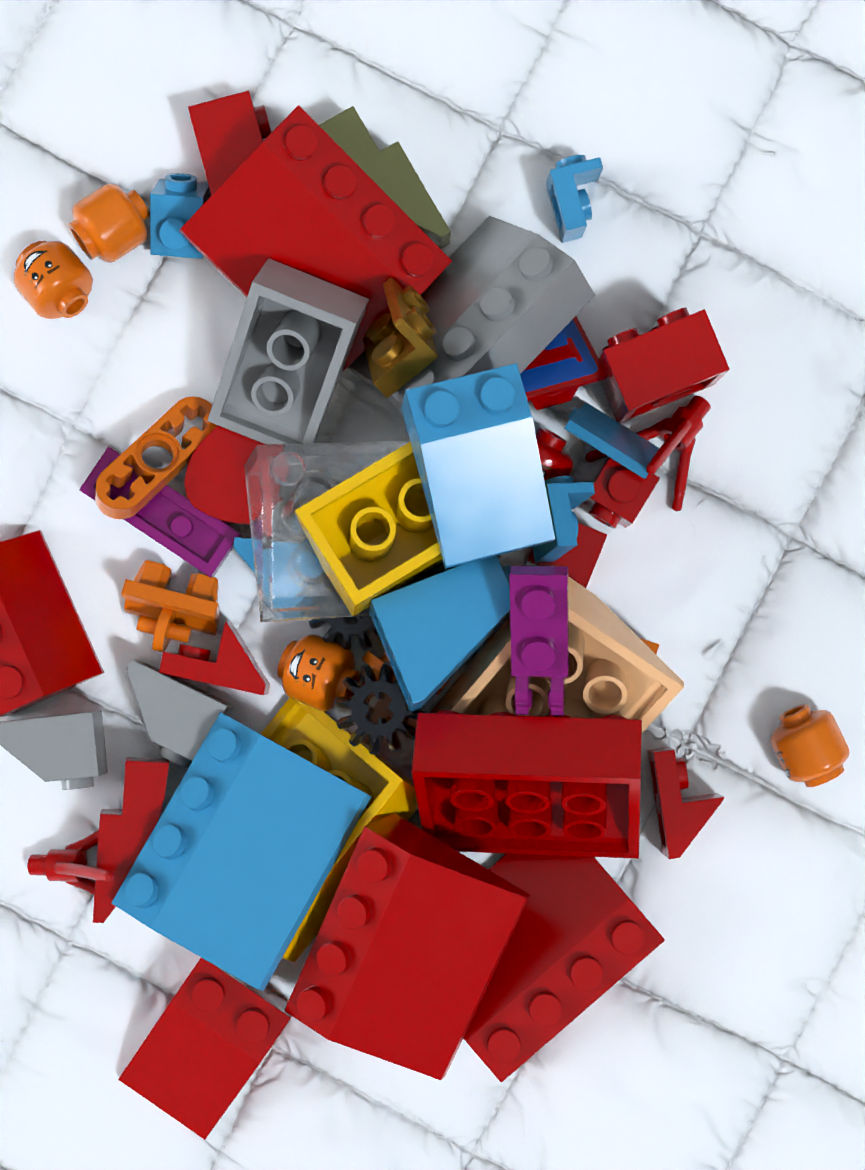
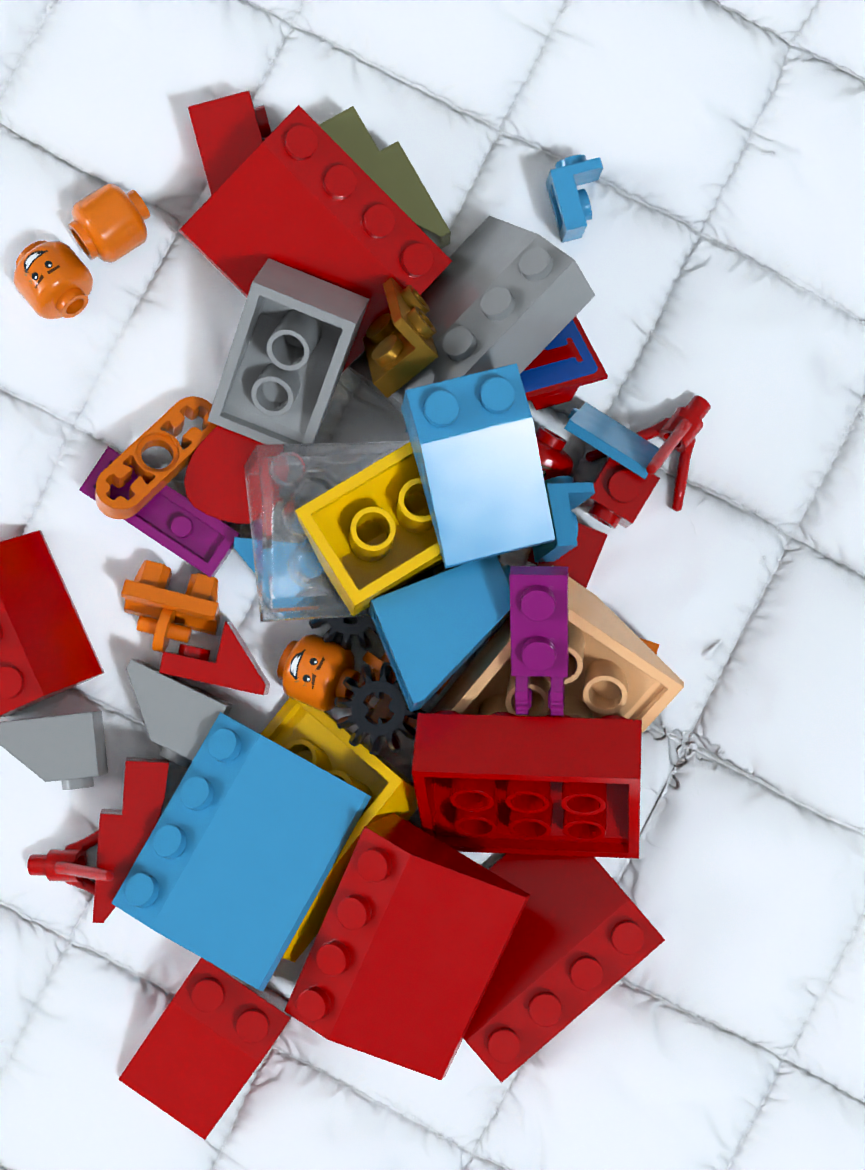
(171, 206): dark azure bracket -> none
(661, 365): red brick -> none
(677, 817): red slope -> none
(810, 746): orange head -> none

